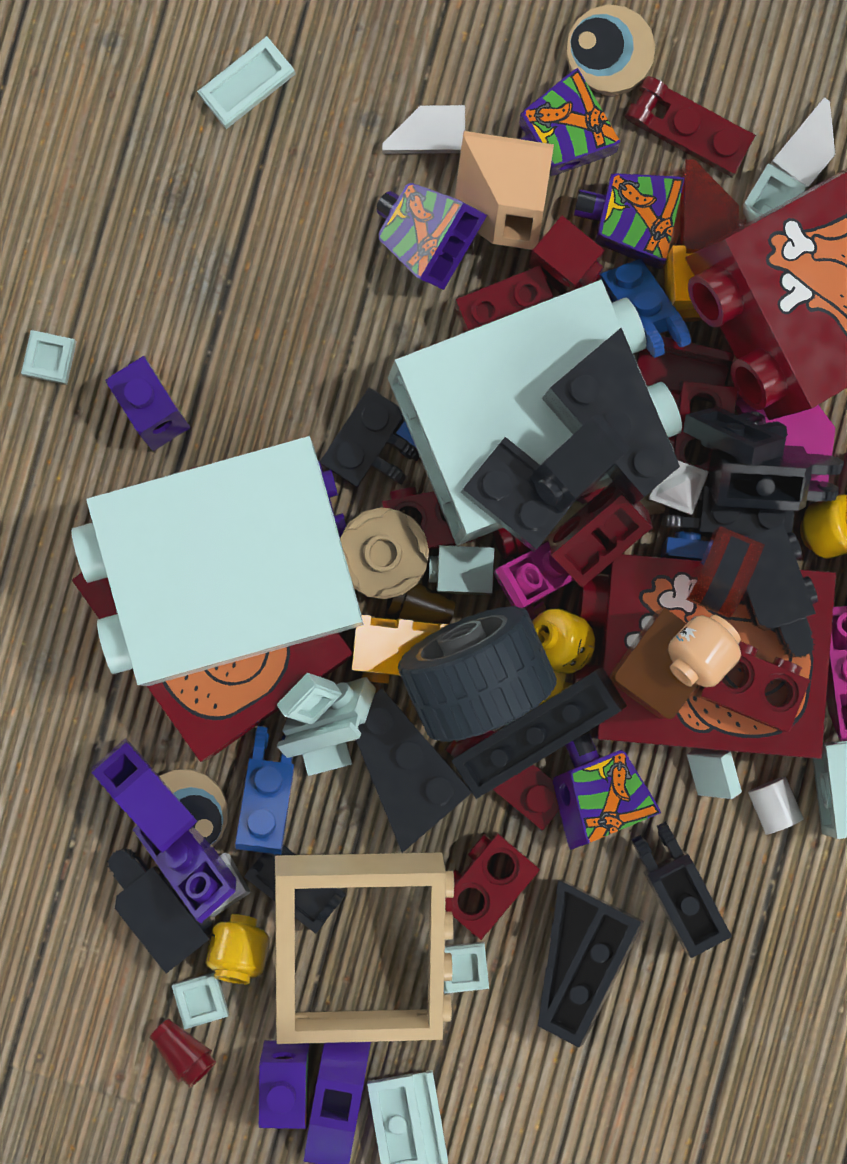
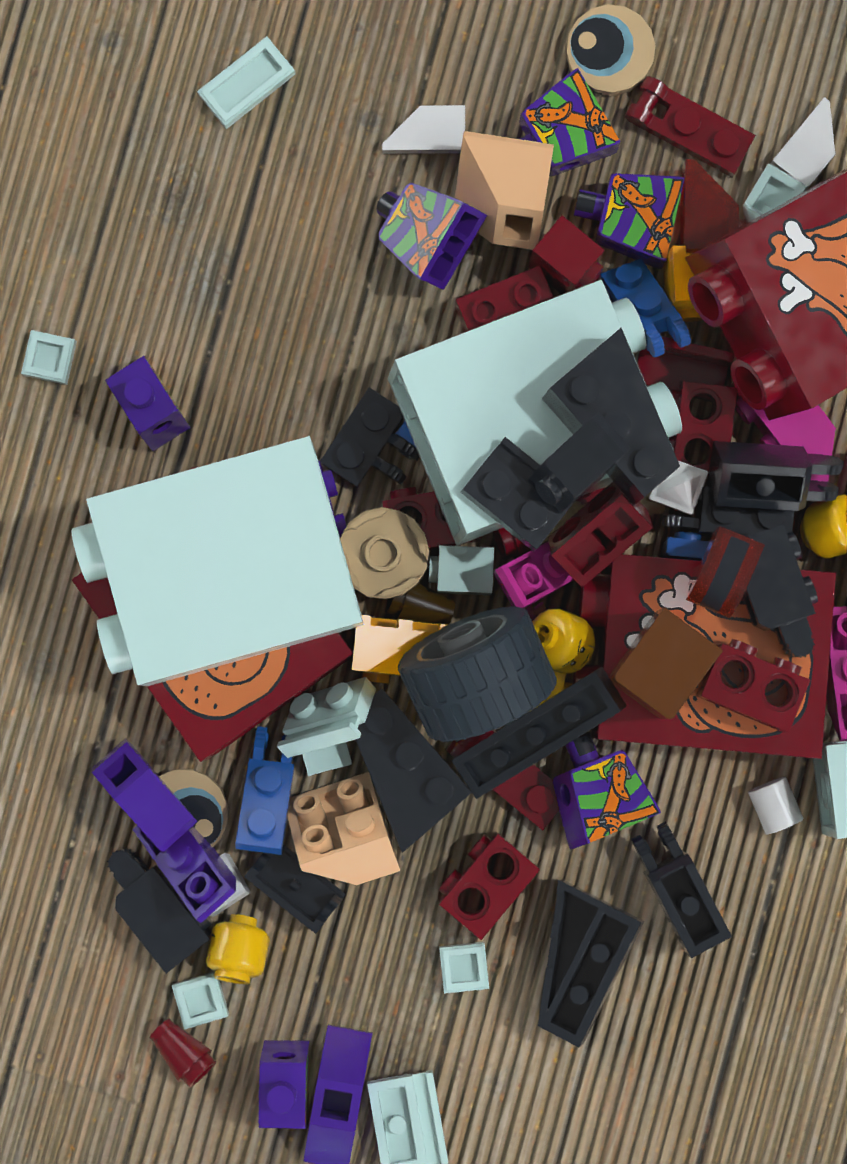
(309, 699): light aqua tile -> none
(342, 832): none -> light nougat slope
(351, 872): tan window -> none
(704, 651): light nougat head -> none
(714, 773): light aqua tile -> none
(740, 435): black hinge -> none

